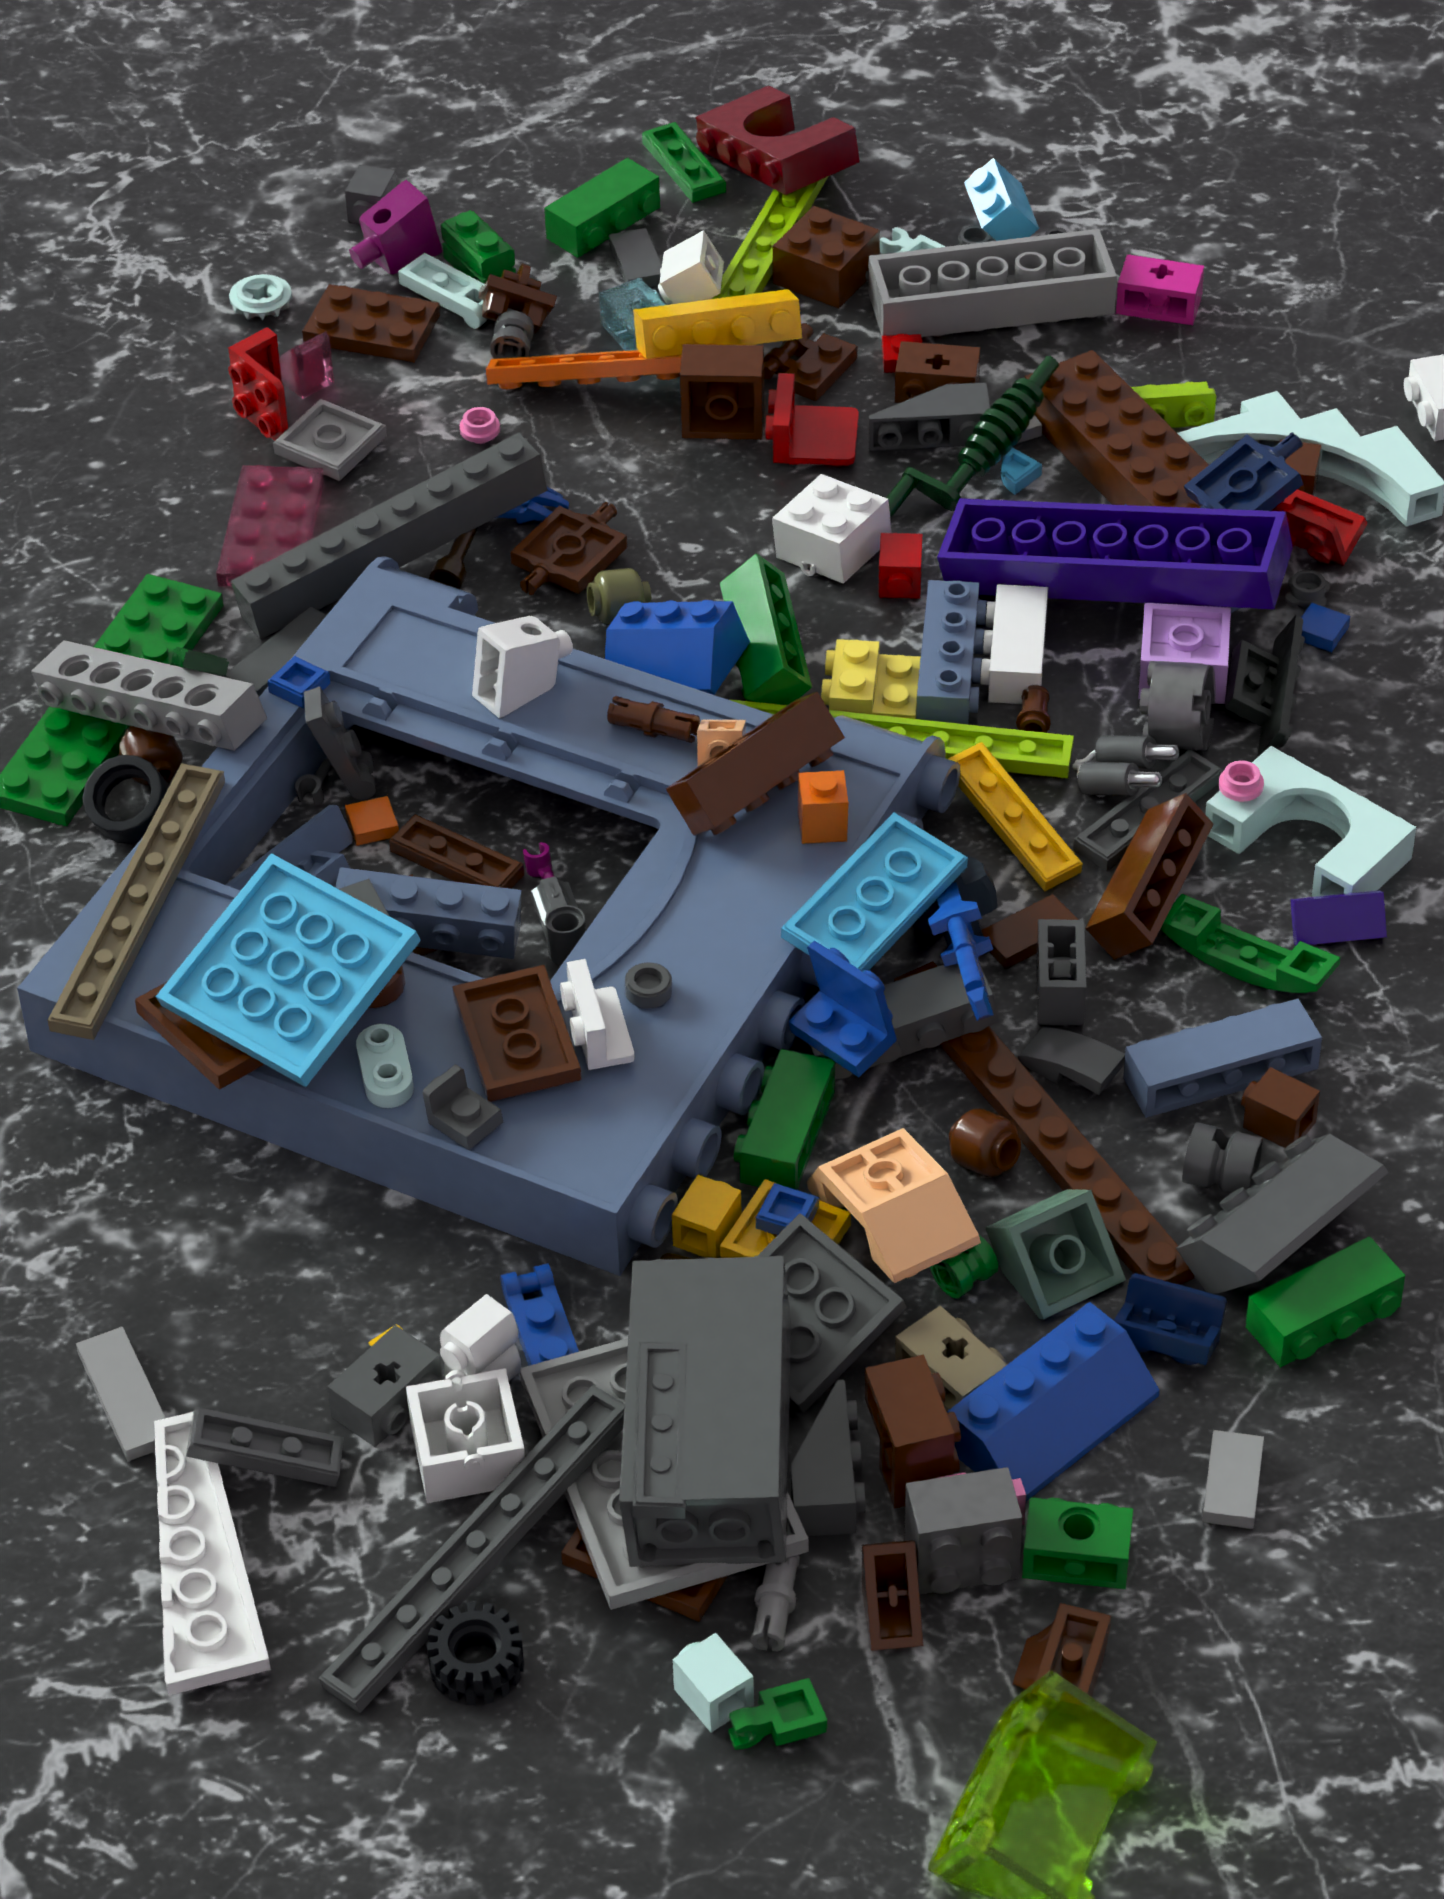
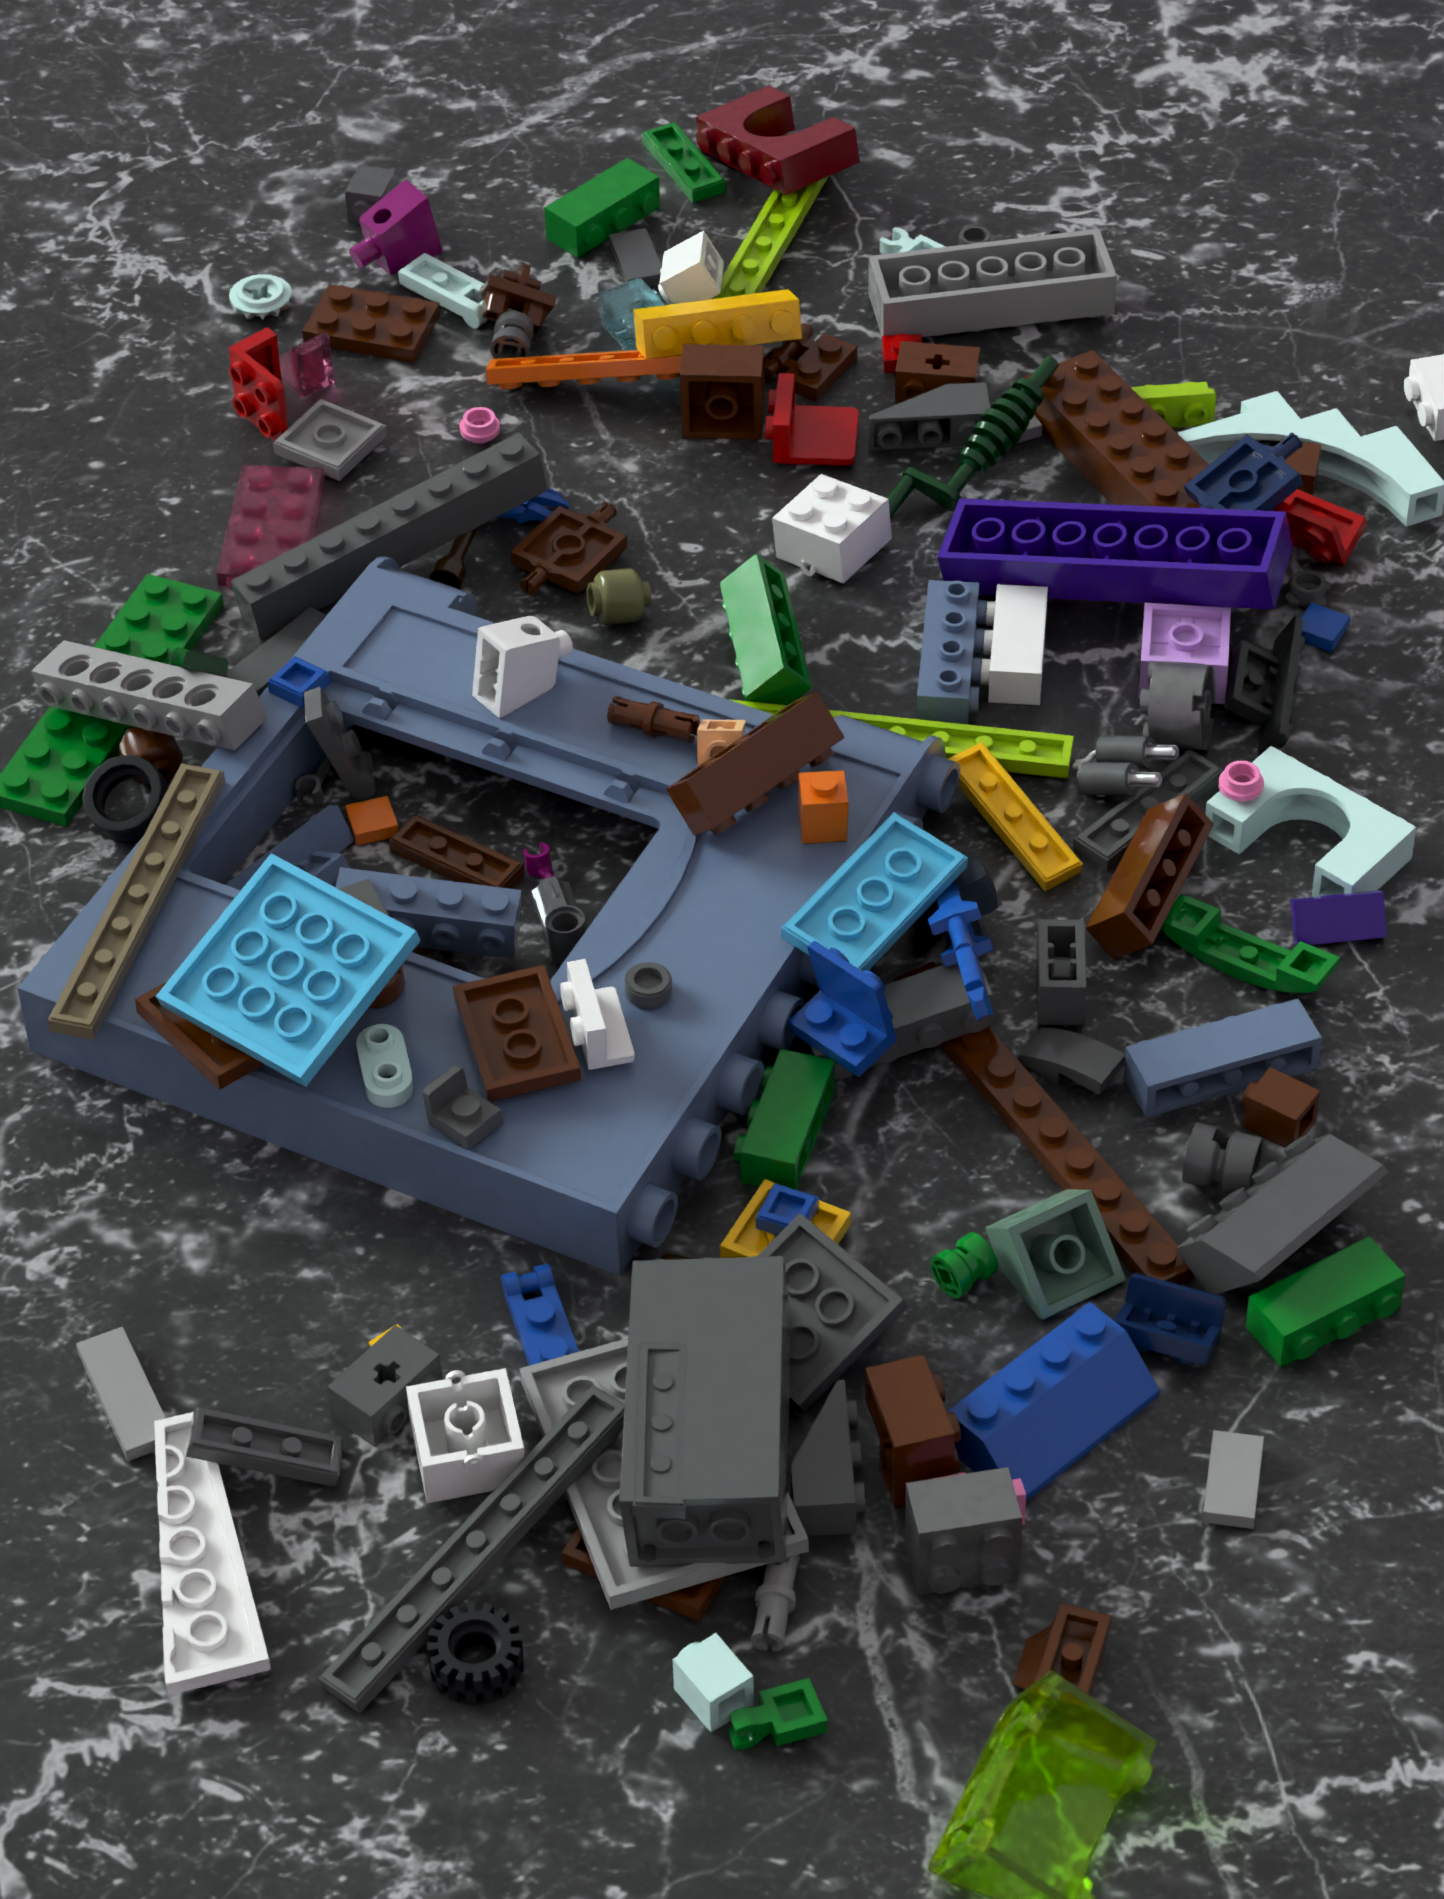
(475, 247): green brick -> none
(481, 1340): white brick -> none
(678, 641): blue slope -> none
(705, 1216): yellow brick -> none
(825, 256): reddish brown brick -> none
(870, 680): light yellow plate -> none
(891, 1595): reddish brown slope -> none
(900, 565): red brick -> none
(901, 1201): light nougat slope -> none
(951, 1352): dark tan brick -> none
(984, 1142): reddish brown head -> none
(1000, 203): medium azure brick -> none
(1016, 935): reddish brown tile -> none
(1019, 470): medium azure tile -> none
(1034, 710): reddish brown pin -> none
(1057, 1555): green brick -> none
(1159, 289): dark pink brick -> none

